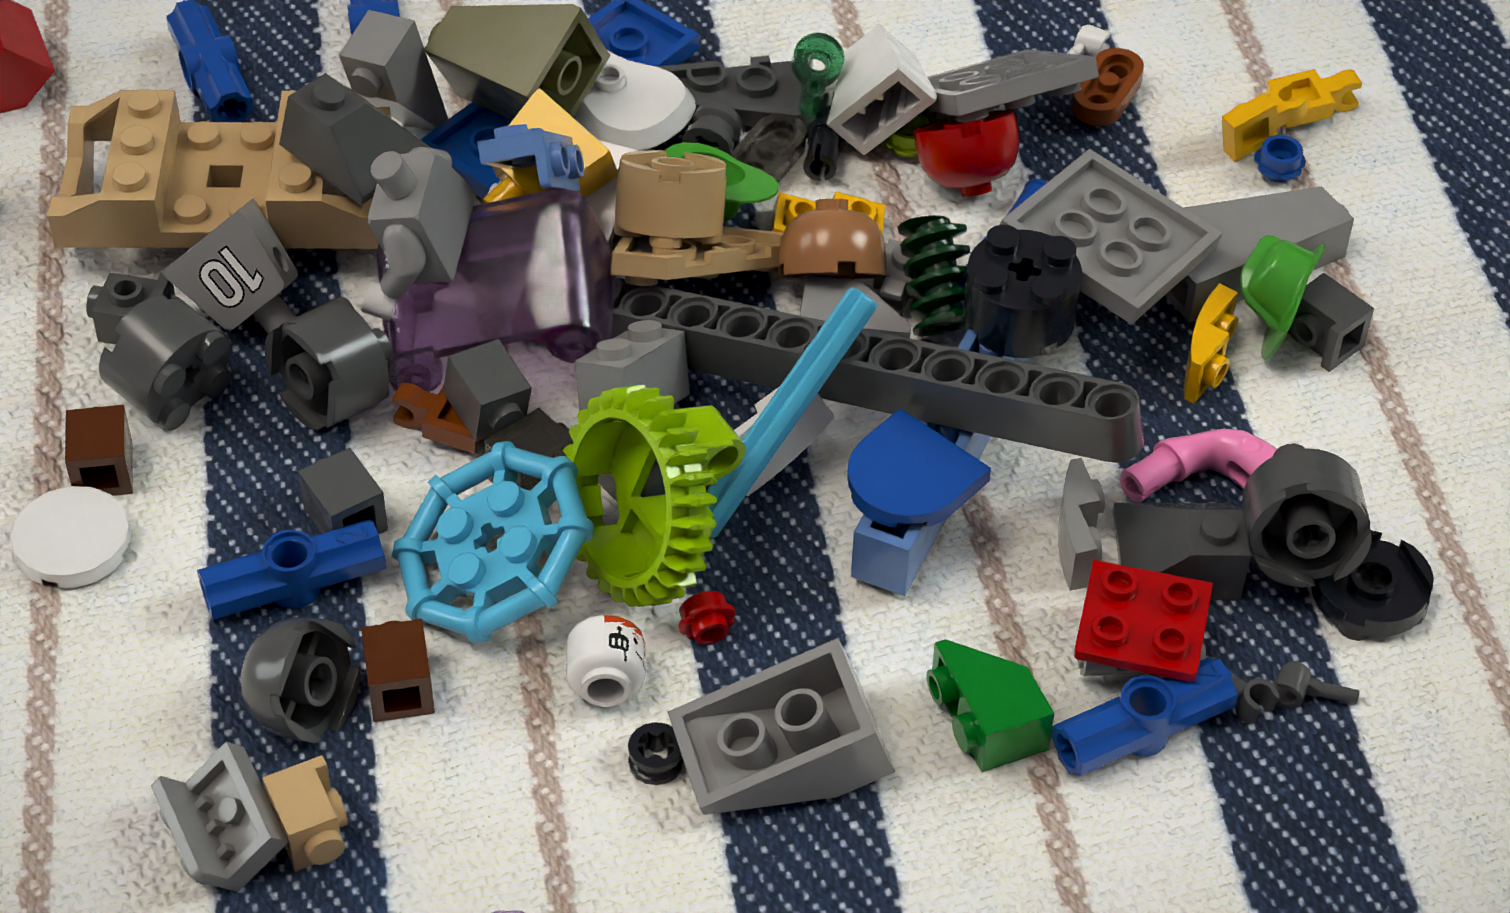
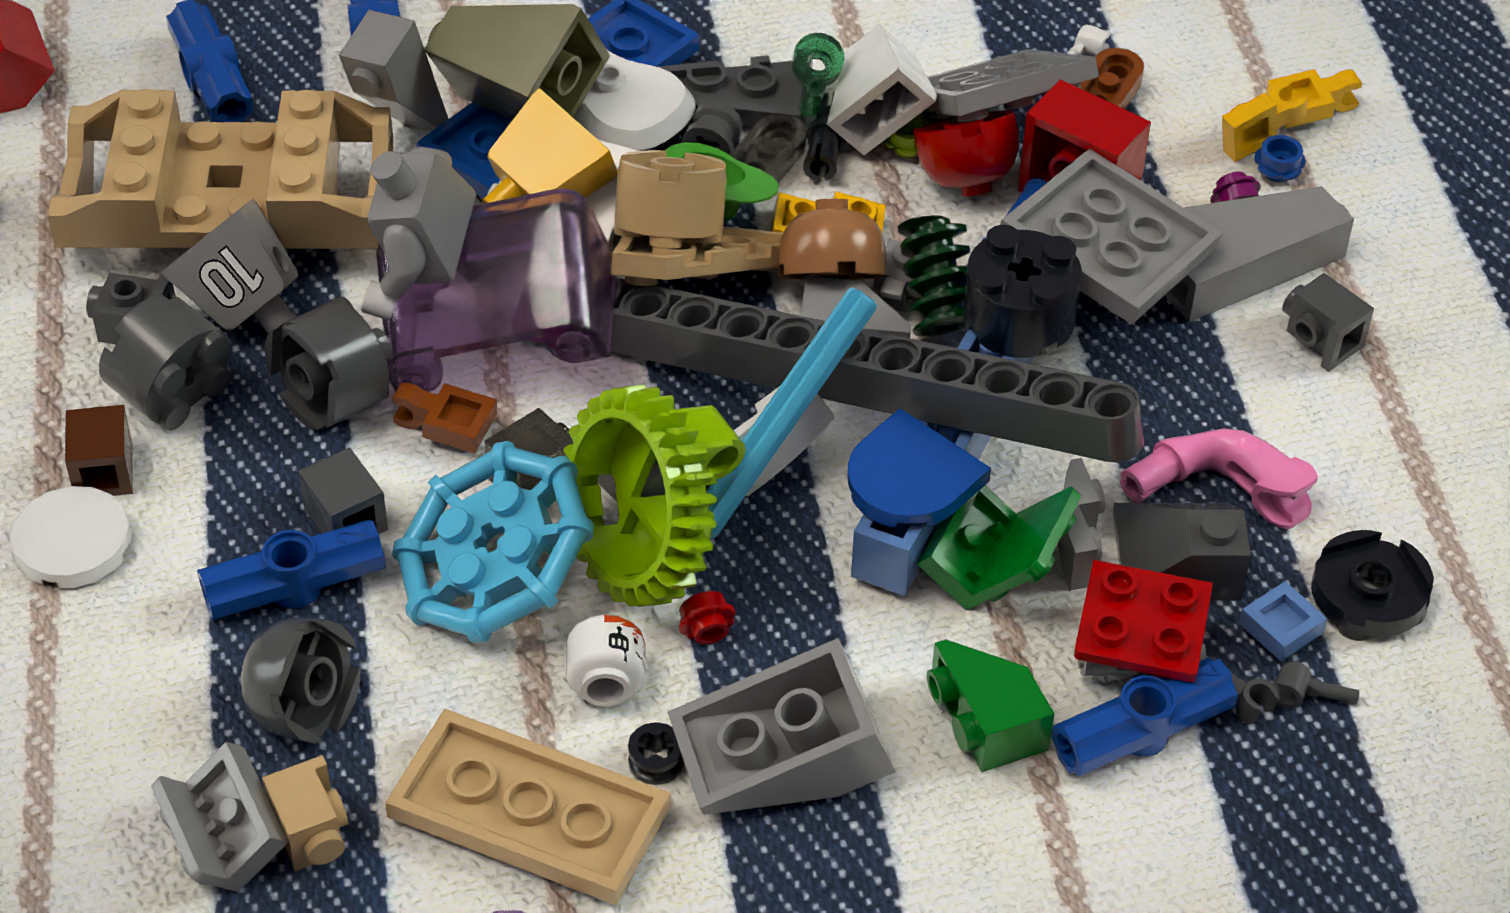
(341, 135): dark grey slope -> none
(397, 670): reddish brown brick -> none
(486, 389): dark grey brick -> none
(518, 147): medium blue bracket -> none
(529, 806): none -> tan plate
(636, 357): light grey brick -> none
(992, 549): none -> green bracket
(1070, 123): none -> red brick
(1209, 342): yellow slope -> none
(1235, 186): none -> magenta plate
(1275, 283): bright green piece -> none
(1283, 621): none -> medium blue plate
(1306, 516): dark grey brick -> none

